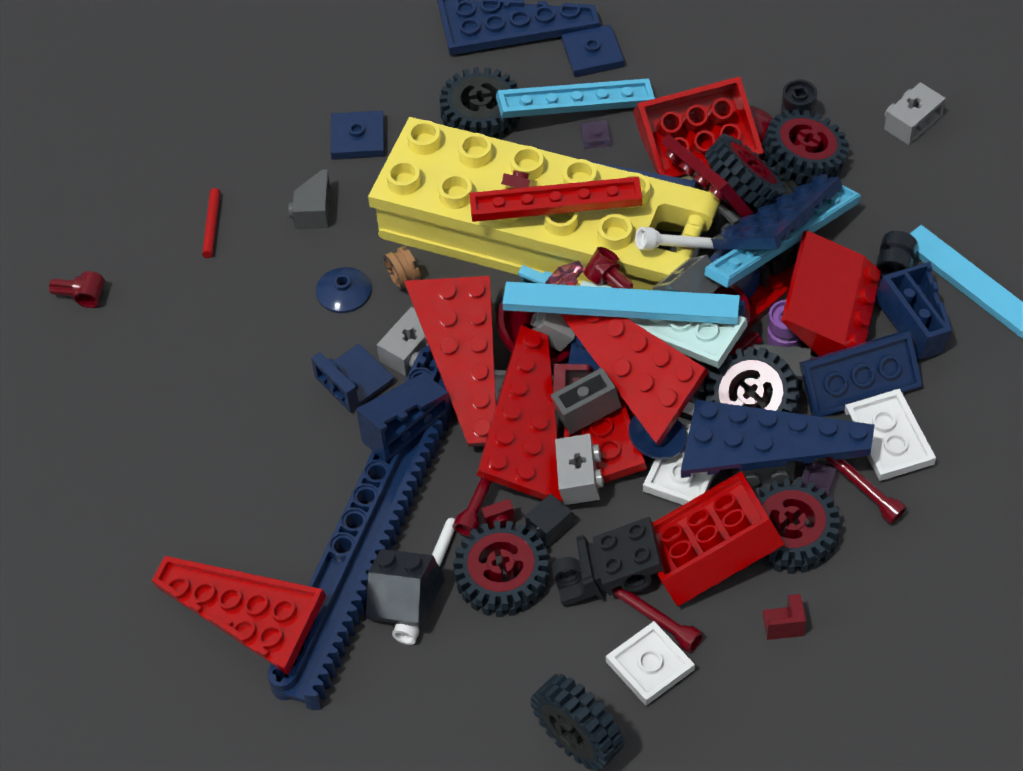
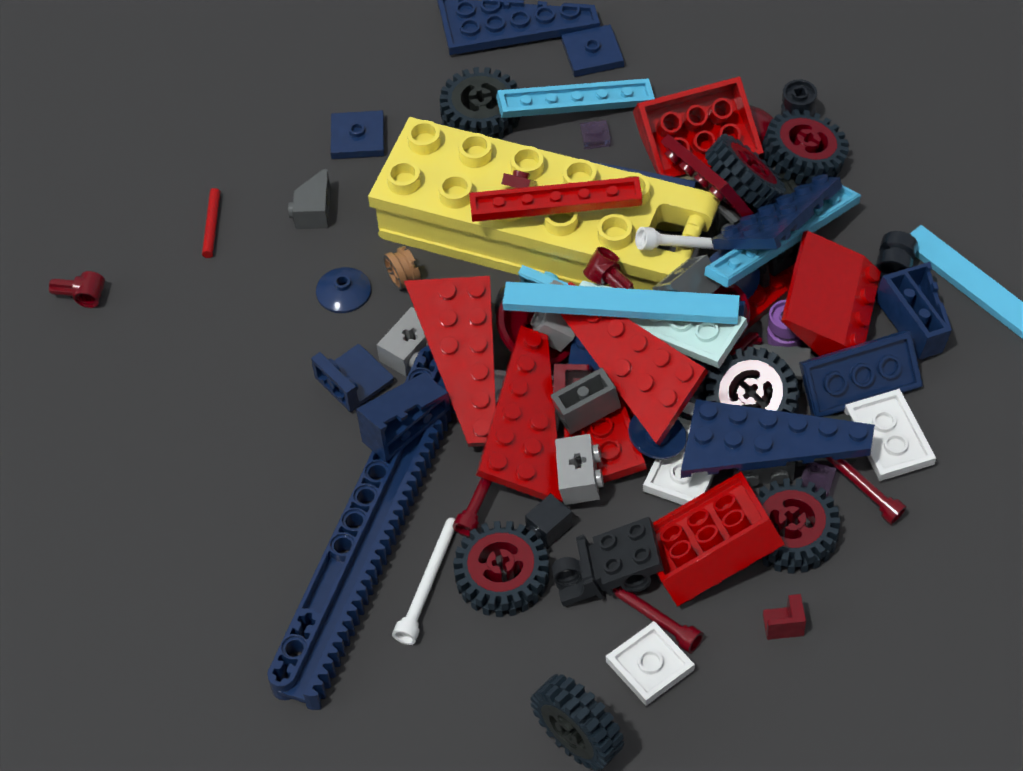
(253, 609): red wing -> none
(402, 587): black slope -> none
(500, 511): dark red plate -> none
(566, 274): clear pink plate -> none
(914, 113): light grey brick -> none

